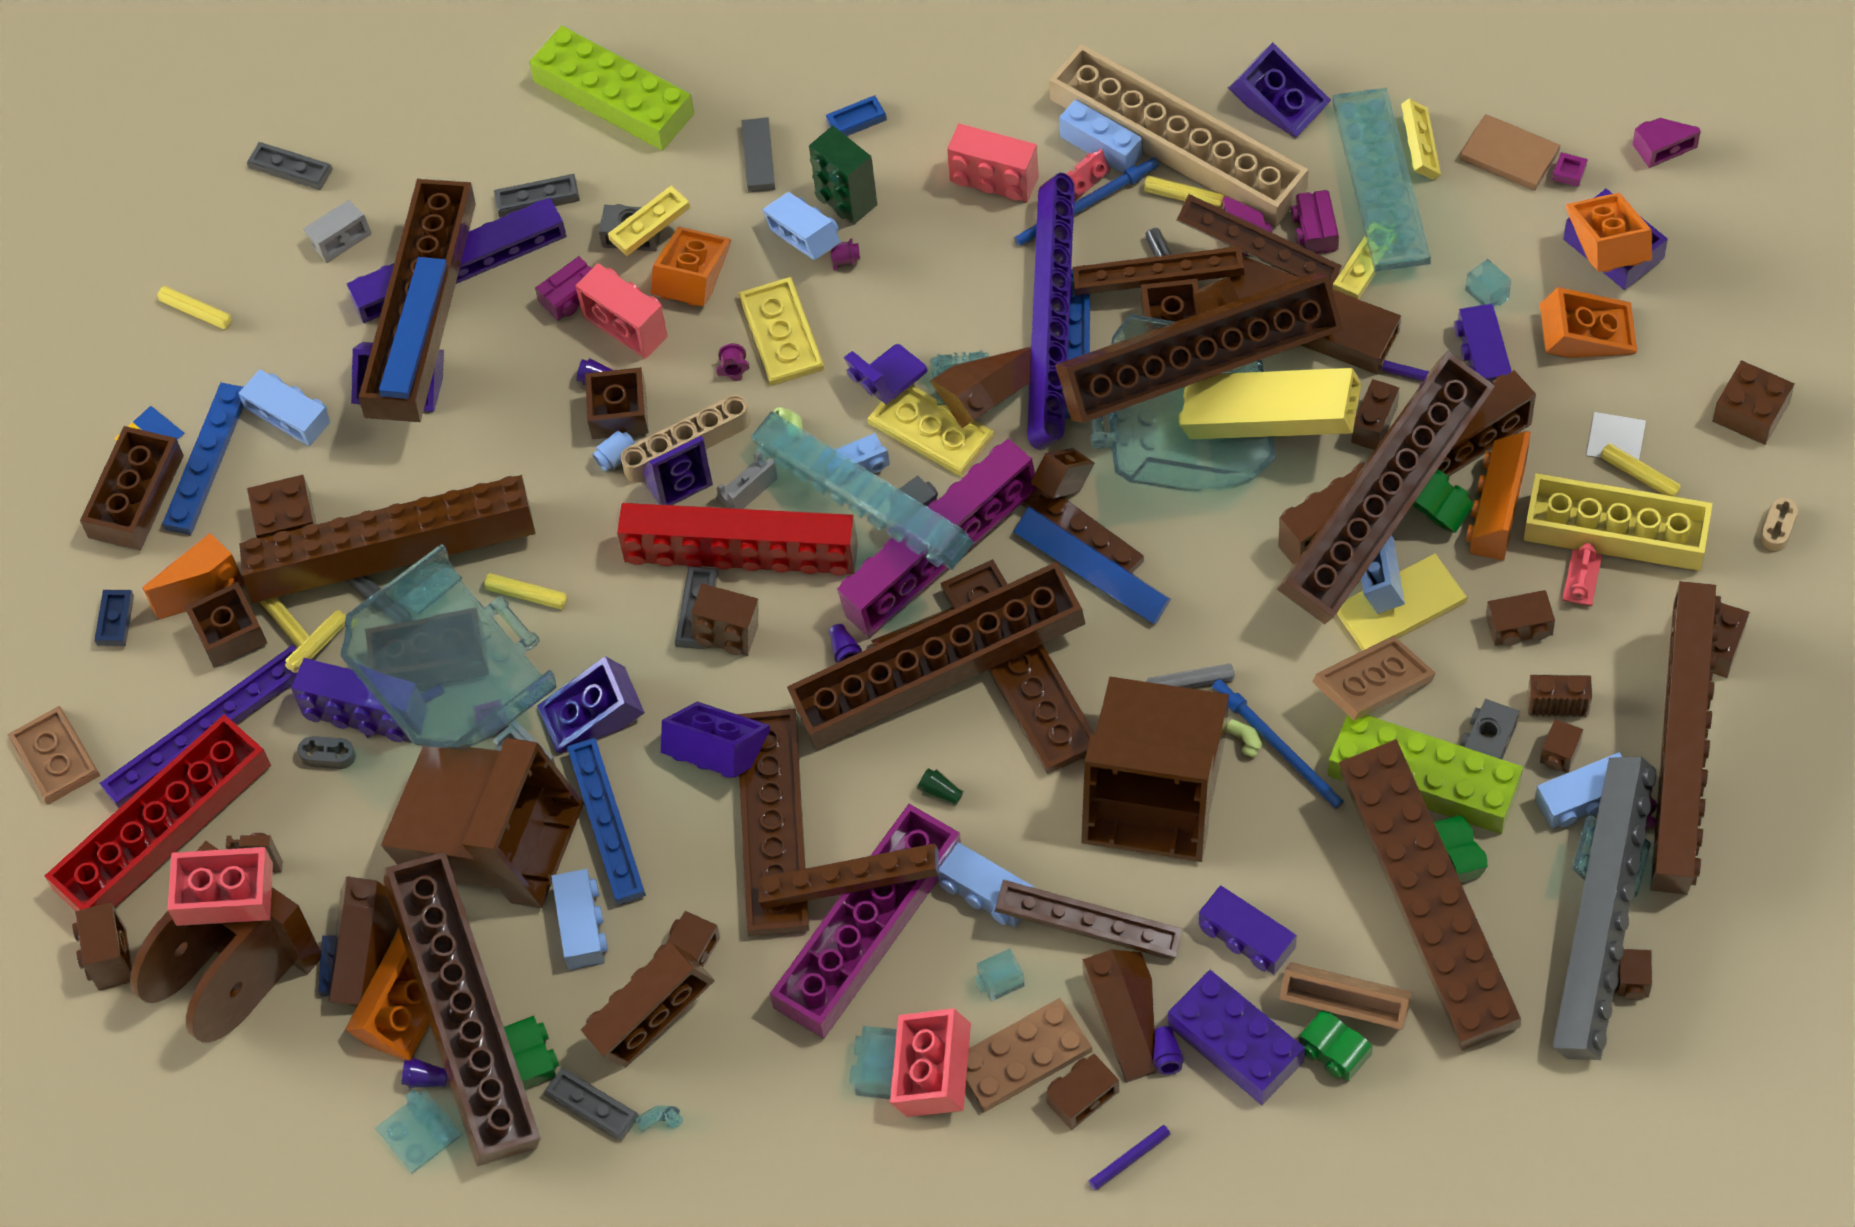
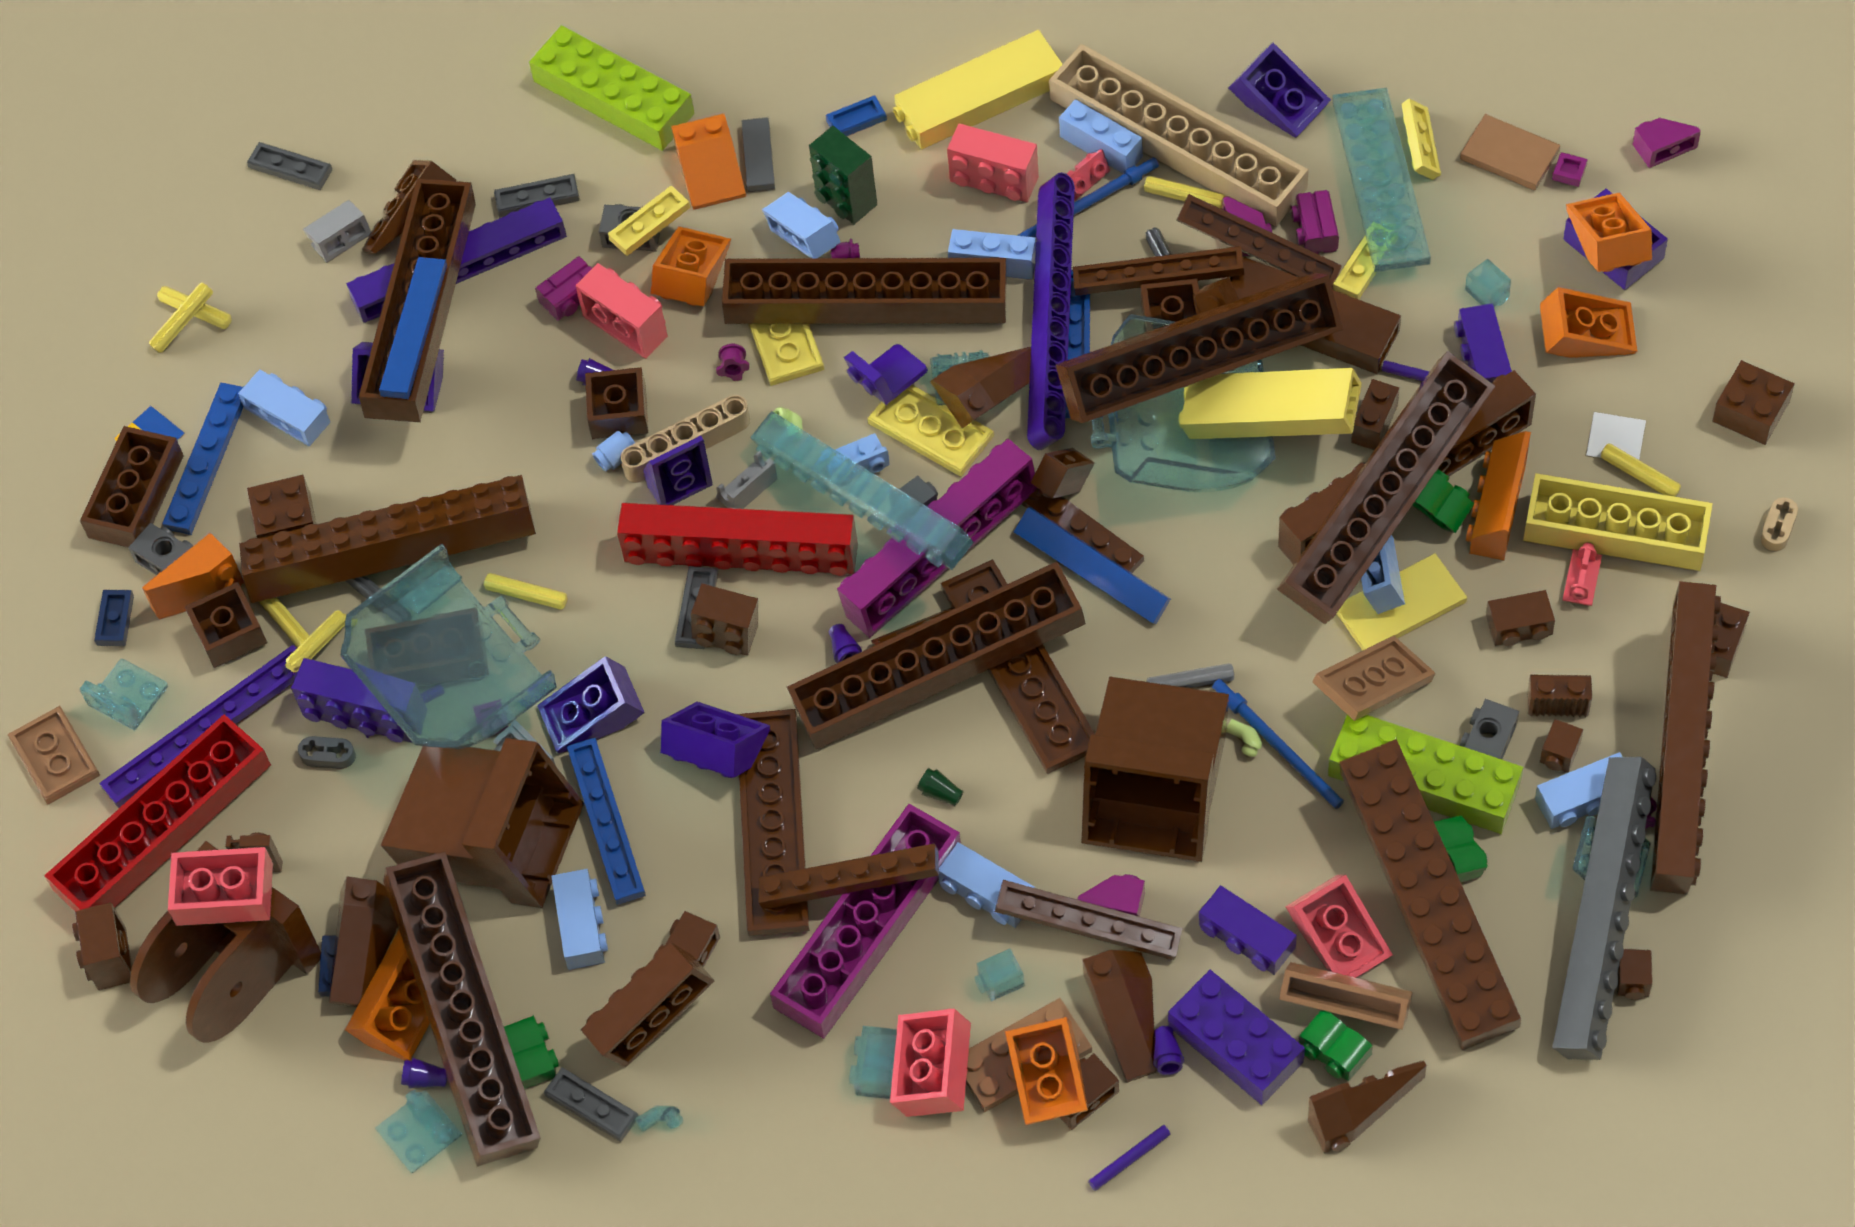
(125, 693): none -> clear light blue bracket
(151, 546): none -> dark grey brick
(181, 317): none -> light yellow axle
(397, 209): none -> reddish brown wedge
(708, 161): none -> orange slope
(864, 290): none -> reddish brown brick
(977, 89): none -> light yellow brick
(1016, 249): none -> light blue brick
(1047, 1070): none -> orange slope
(1118, 893): none -> magenta slope
(1339, 928): none -> coral slope
(1347, 1111): none -> reddish brown wedge

